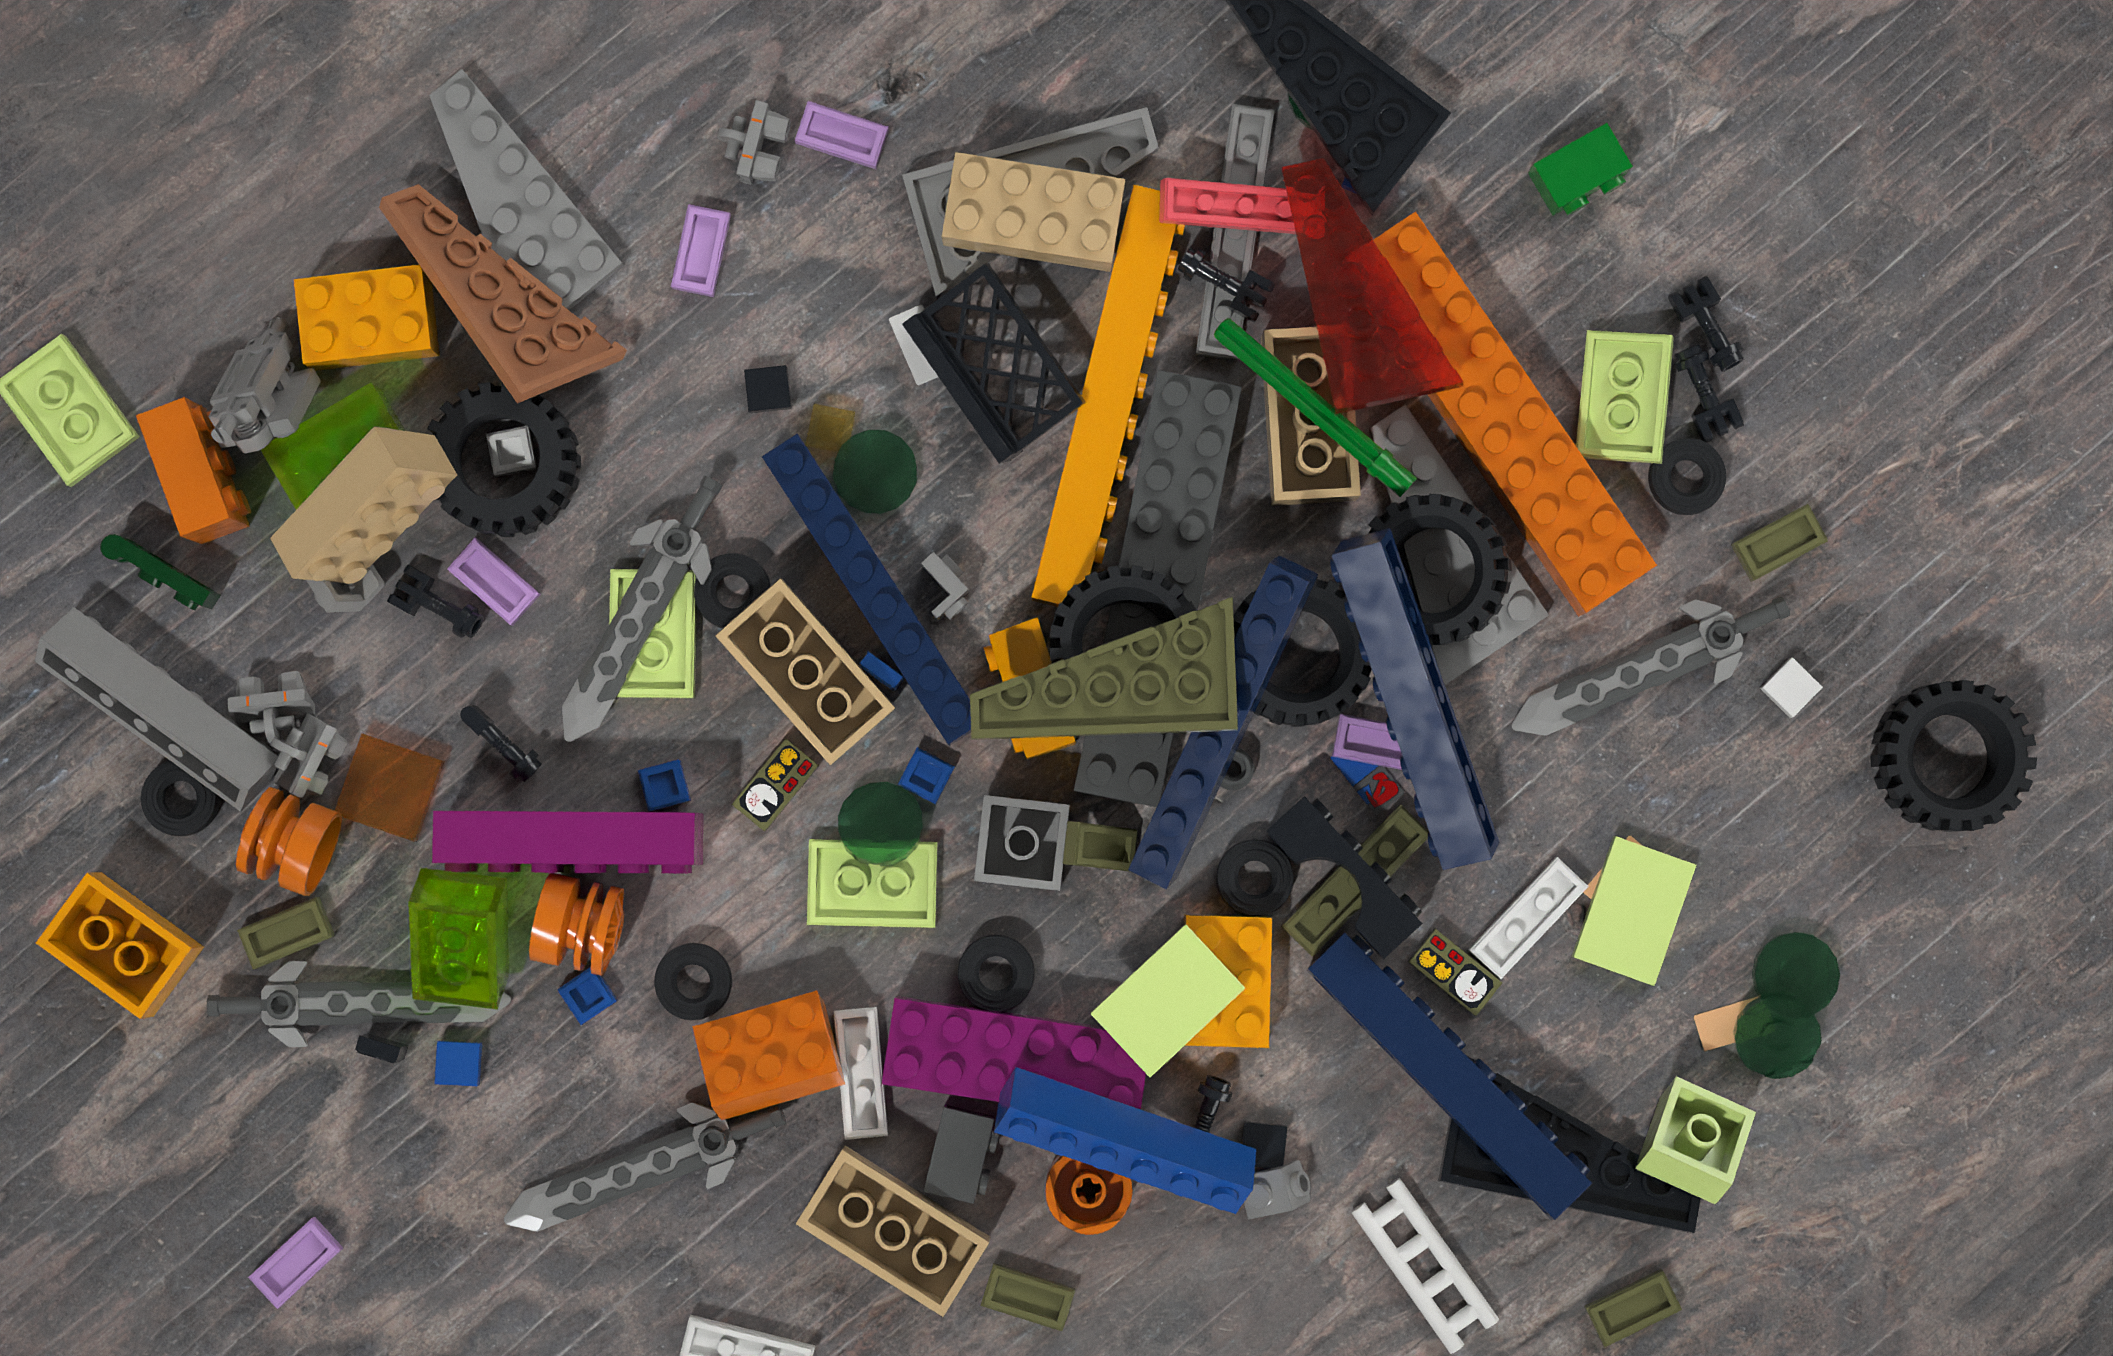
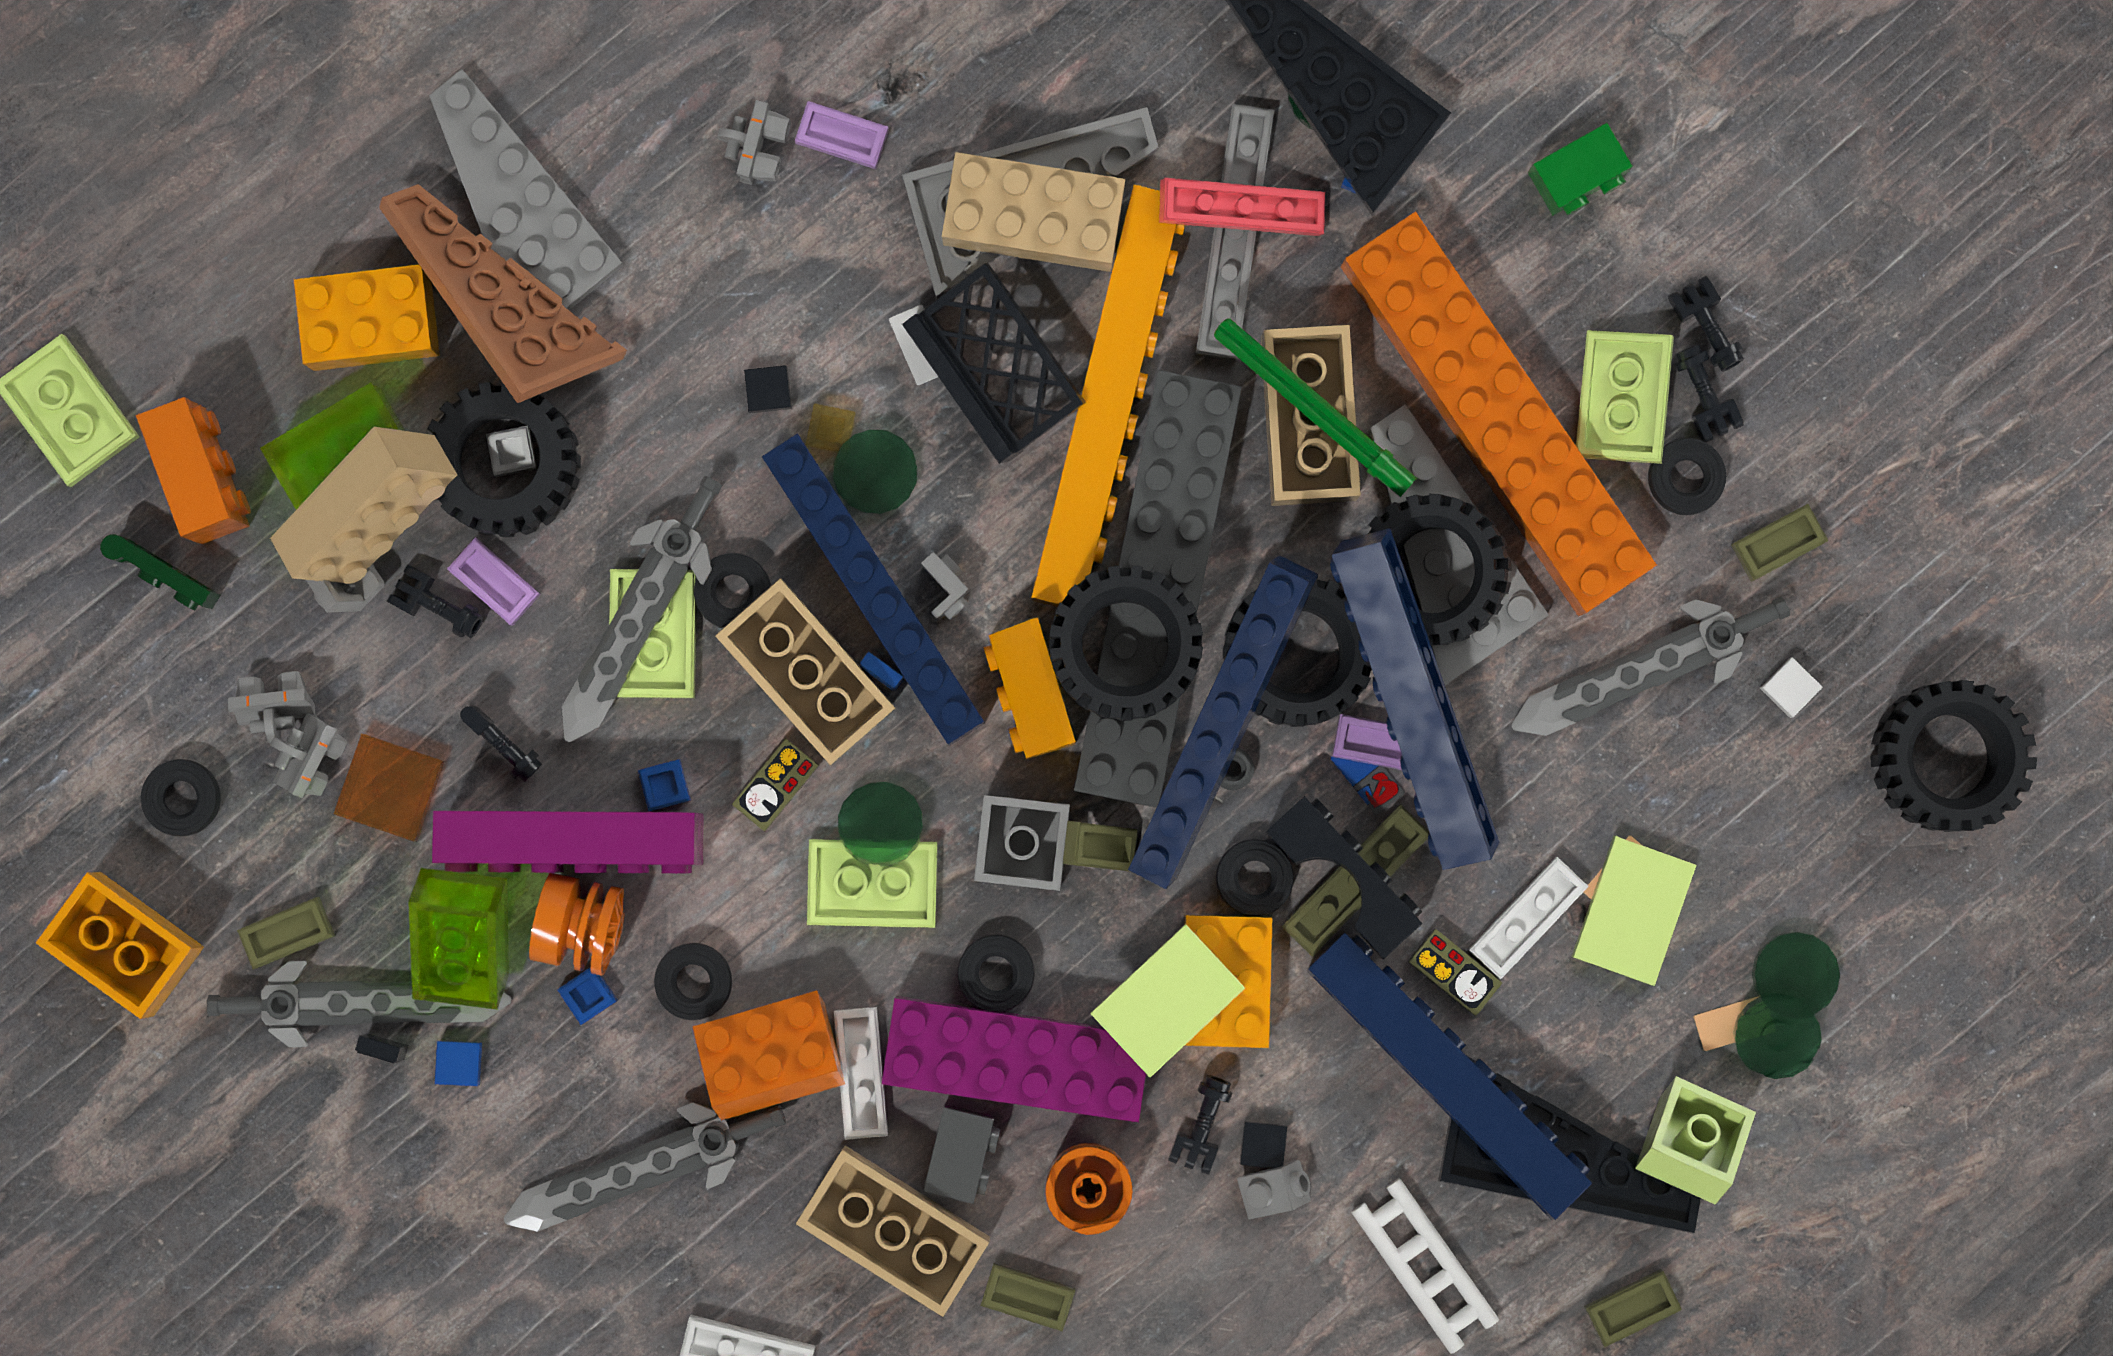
(156, 708): light grey brick -> none
(261, 393): light grey piece -> none
(280, 838): orange wheel -> none
(295, 1262): lavender tile -> none
(700, 250): lavender tile -> none
(926, 775): blue tile -> none
(1125, 1140): blue brick -> none
(1140, 684): olive wing -> none
(1193, 264): black hinge -> none
(1363, 315): clear red wing -> none

